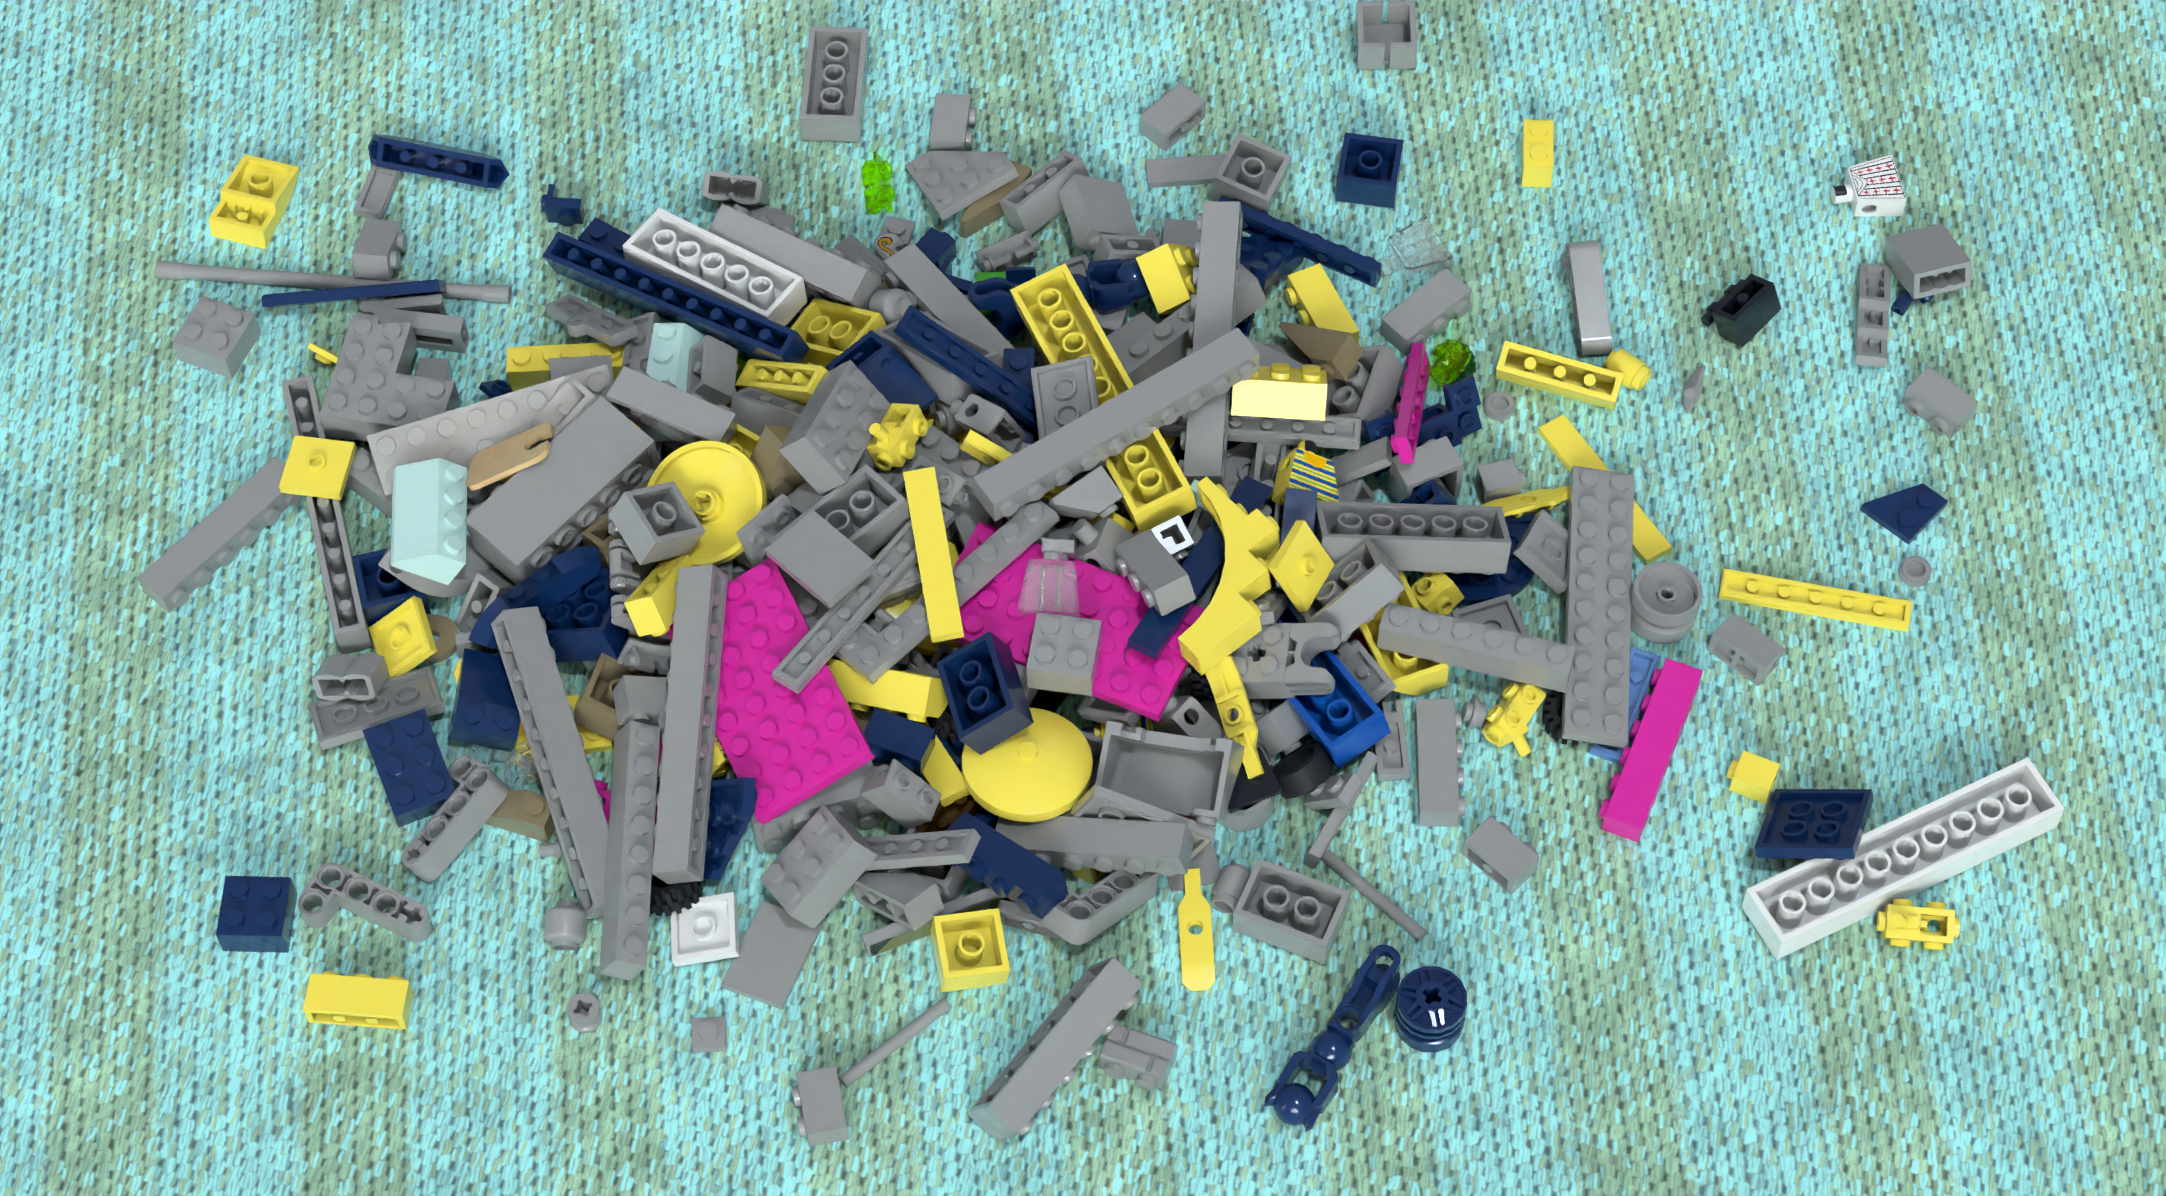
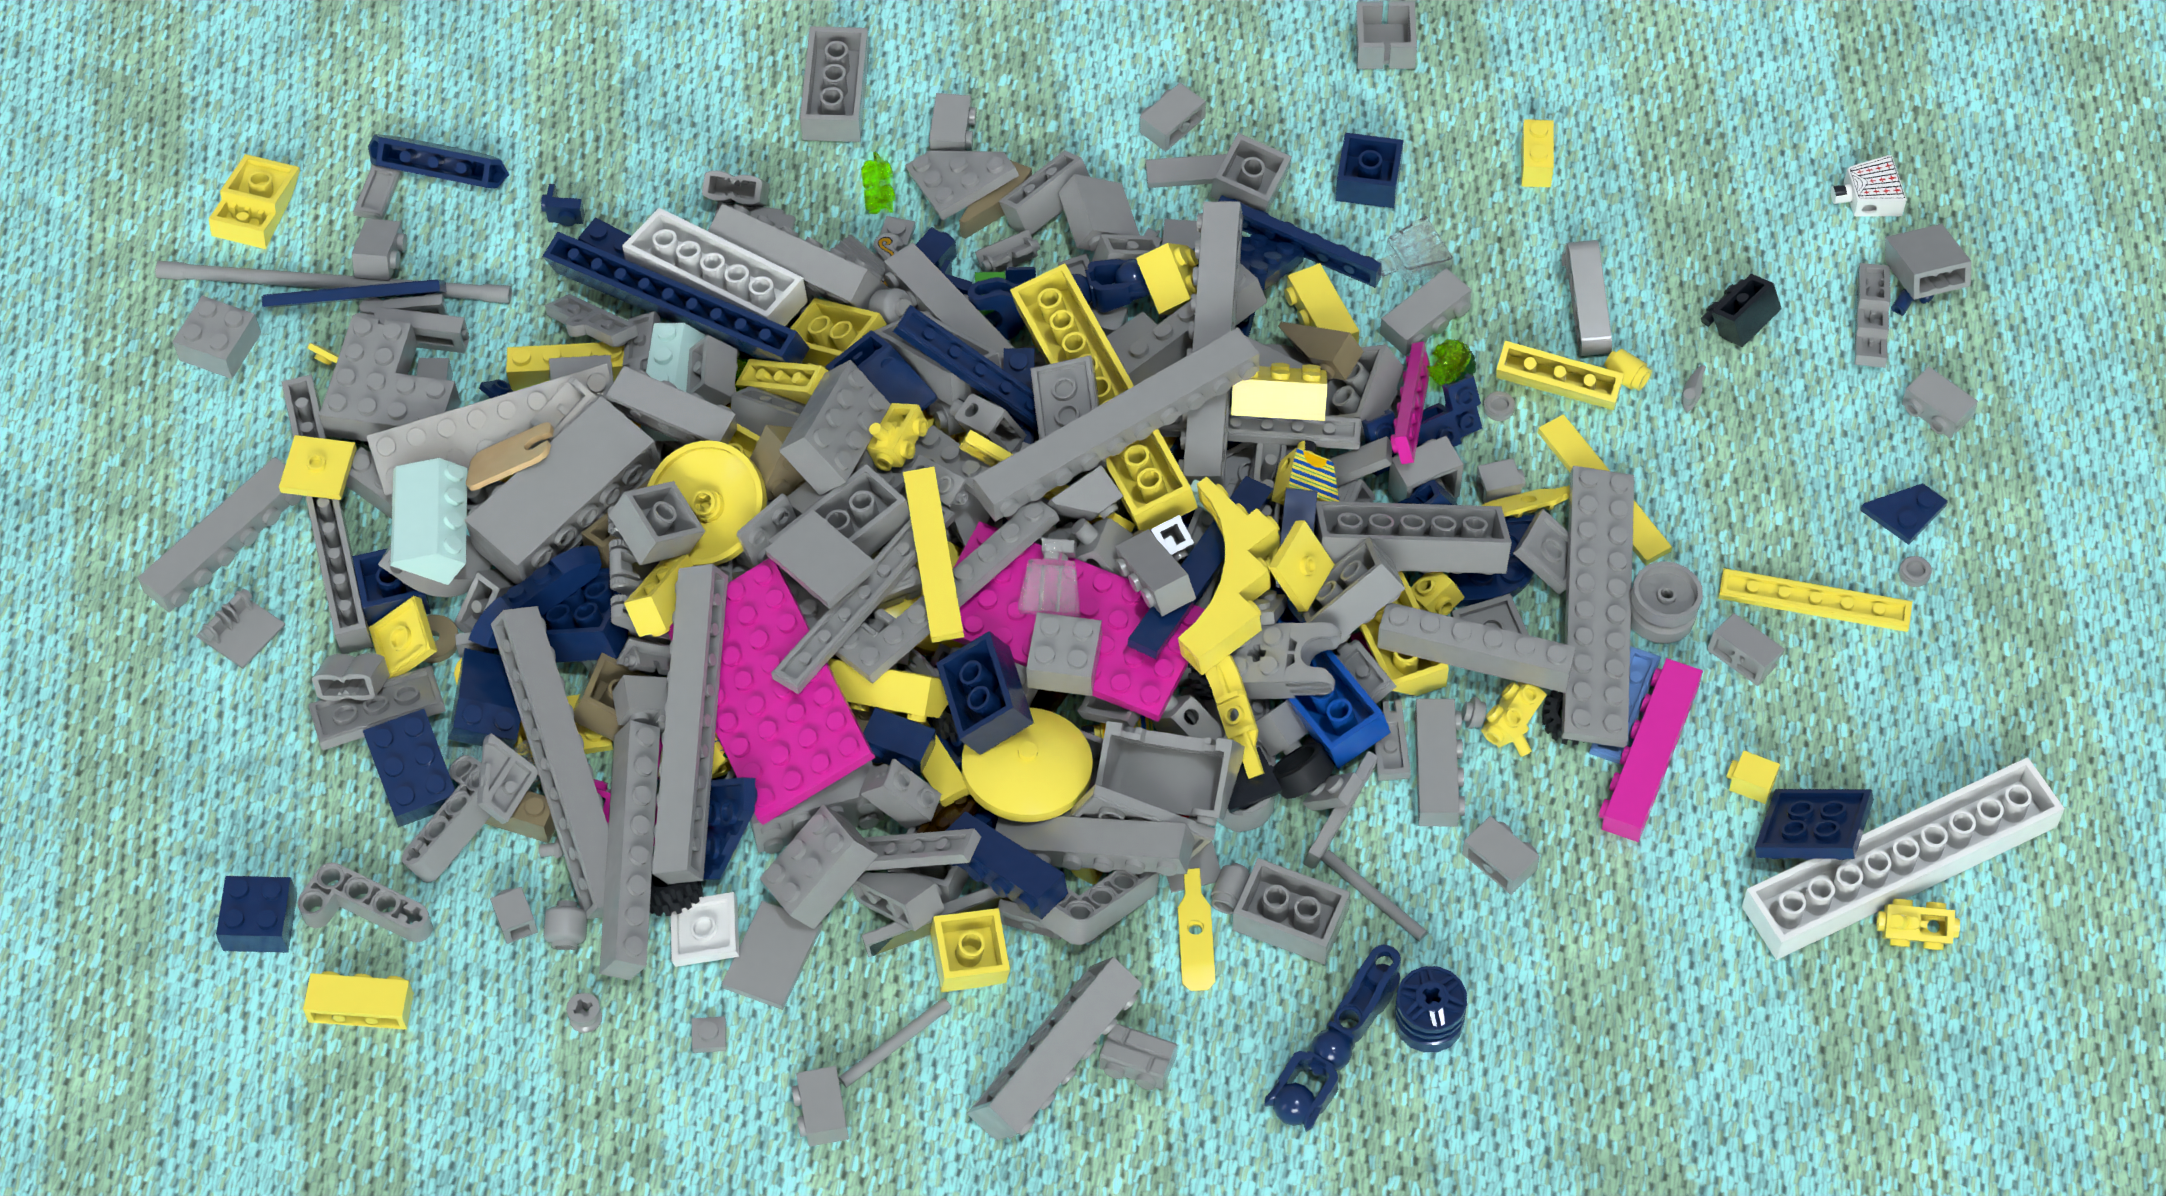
(240, 629): none -> light grey hinge
(503, 779): none -> light grey wing
(513, 914): none -> light grey brick

